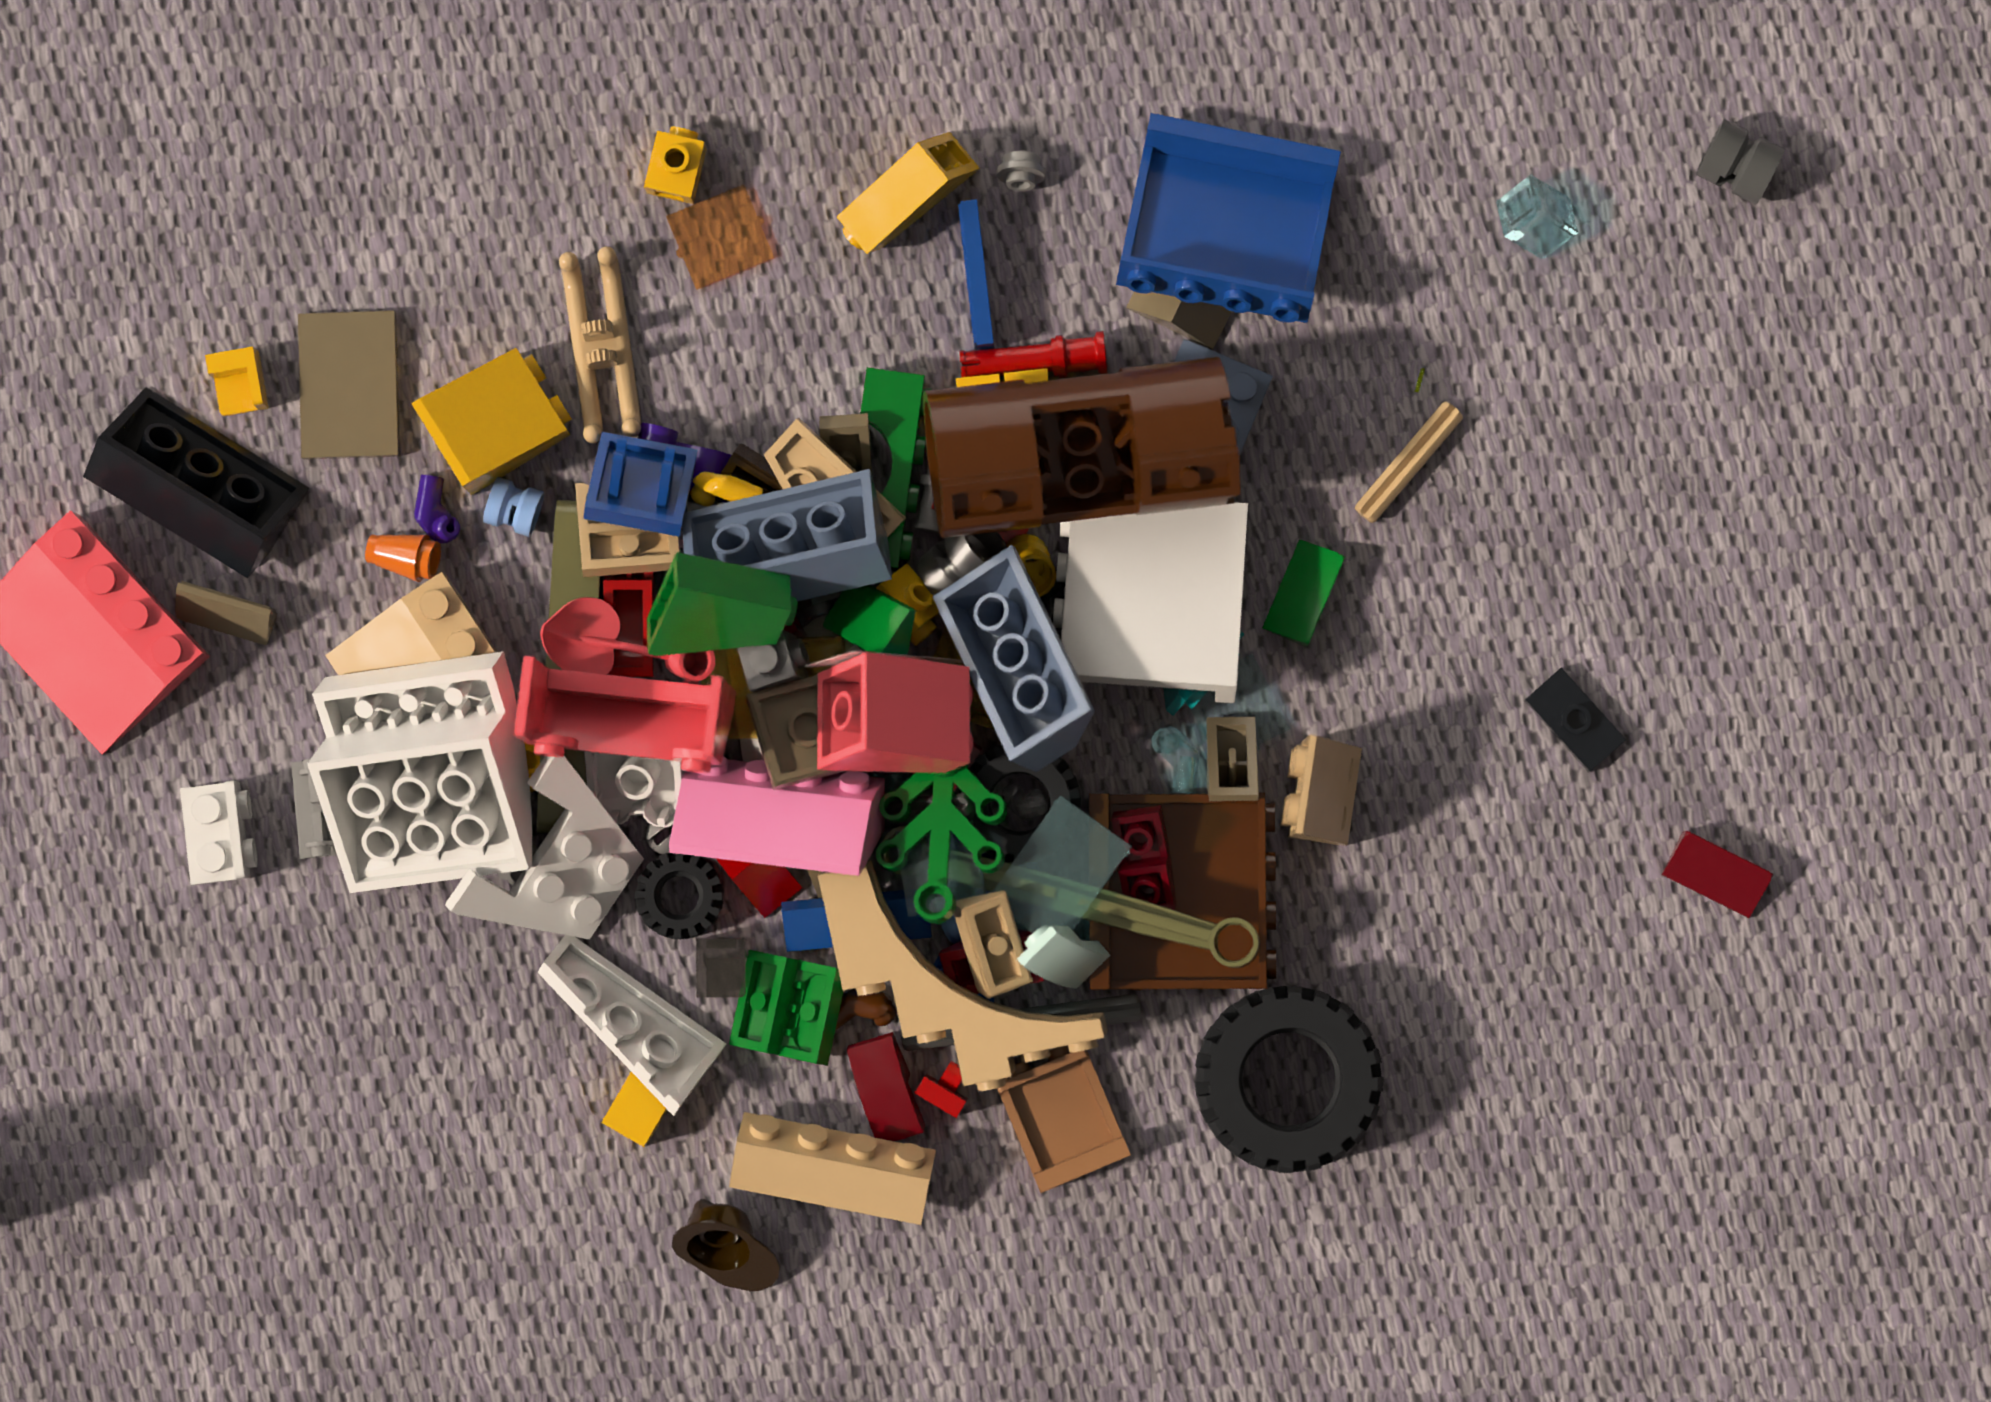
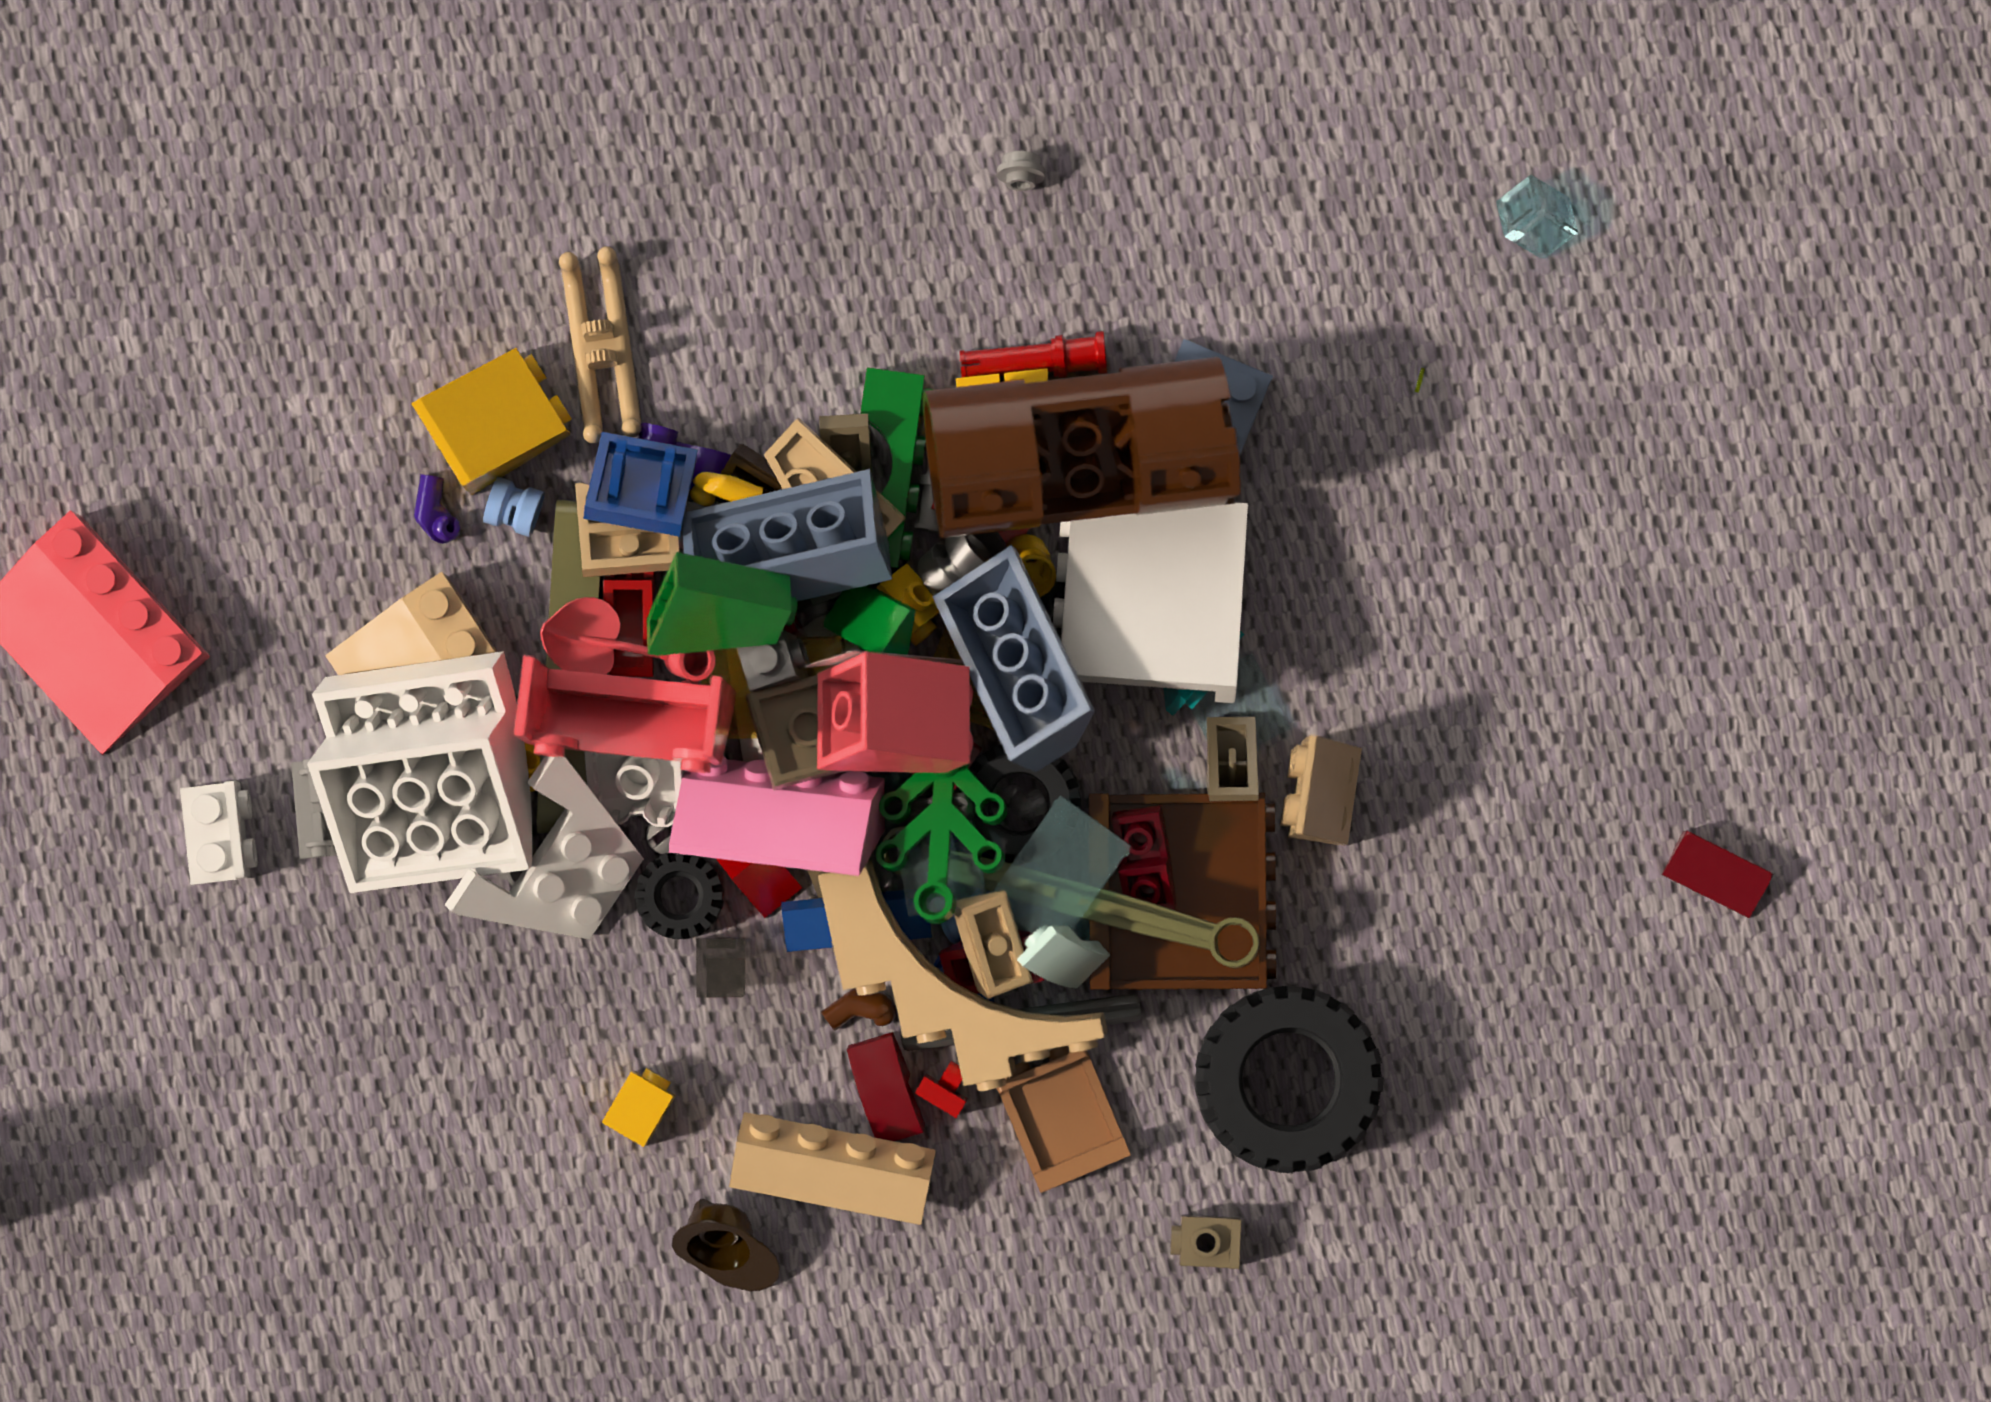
(195, 481): black slope -> none
(224, 613): dark tan slope -> none
(238, 380): yellow panel -> none
(348, 385): dark tan tile -> none
(405, 555): orange cone -> none
(639, 1026): white wing -> none
(675, 165): yellow brick -> none
(720, 237): clear orange piece -> none
(788, 1008): green slope -> none
(906, 192): yellow slope -> none
(975, 275): blue tile -> none
(1181, 755): clear light blue arm -> none
(1195, 321): dark tan slope -> none
(1227, 1241): none -> dark tan brick
(1228, 218): blue panel -> none
(1303, 592): green slope -> none
(1408, 462): tan axle -> none
(1575, 720): black plate -> none
(1740, 161): dark grey wheel -> none

